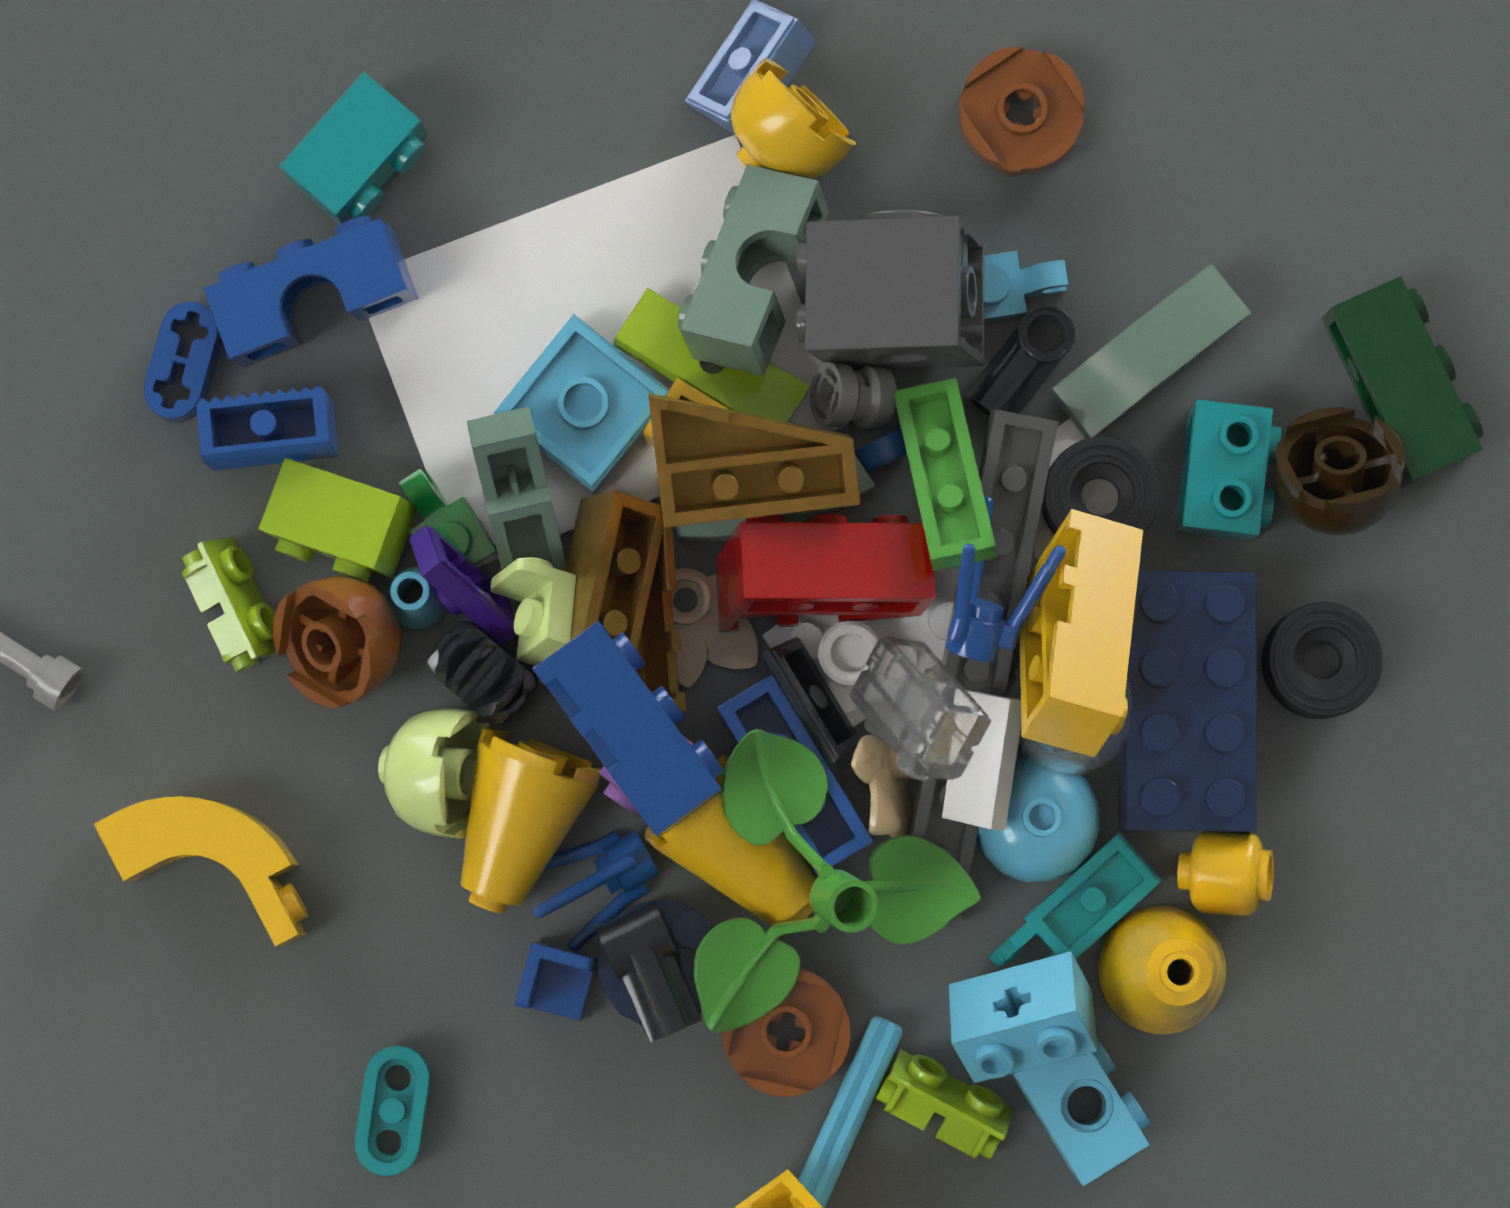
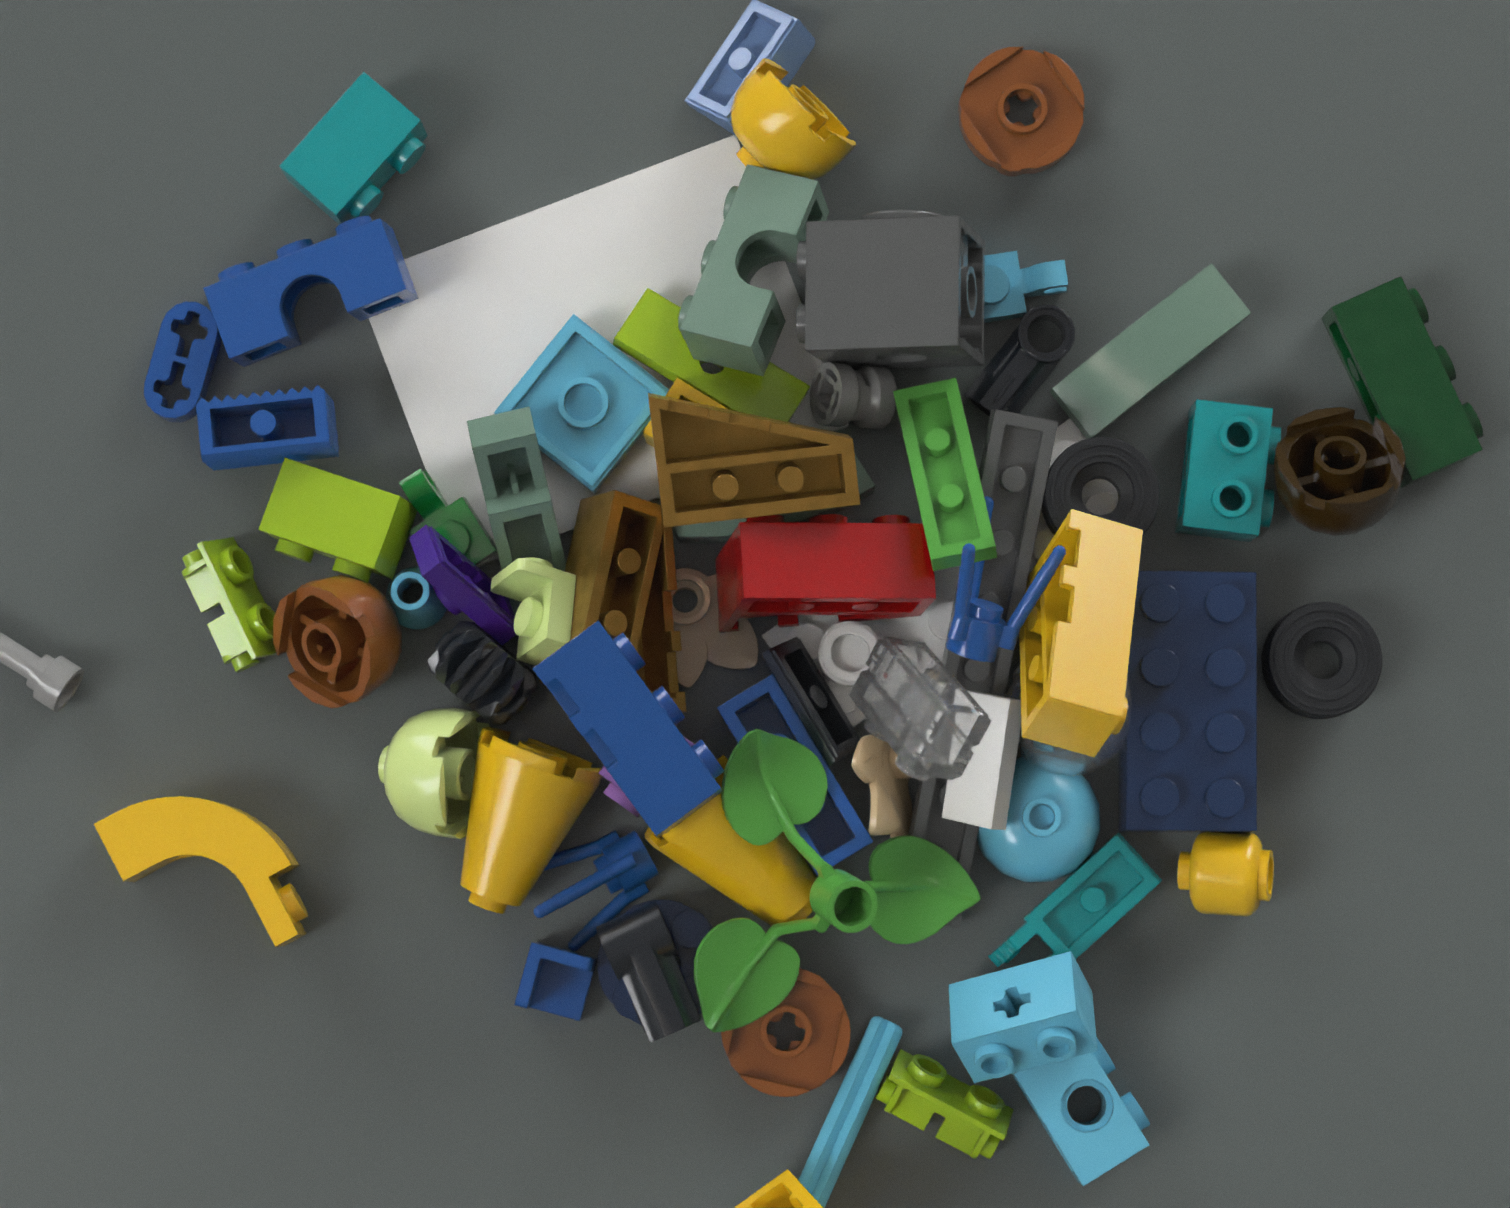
(392, 1109): teal plate -> none
(881, 450): blue tile -> none
(1136, 965): yellow cone -> none

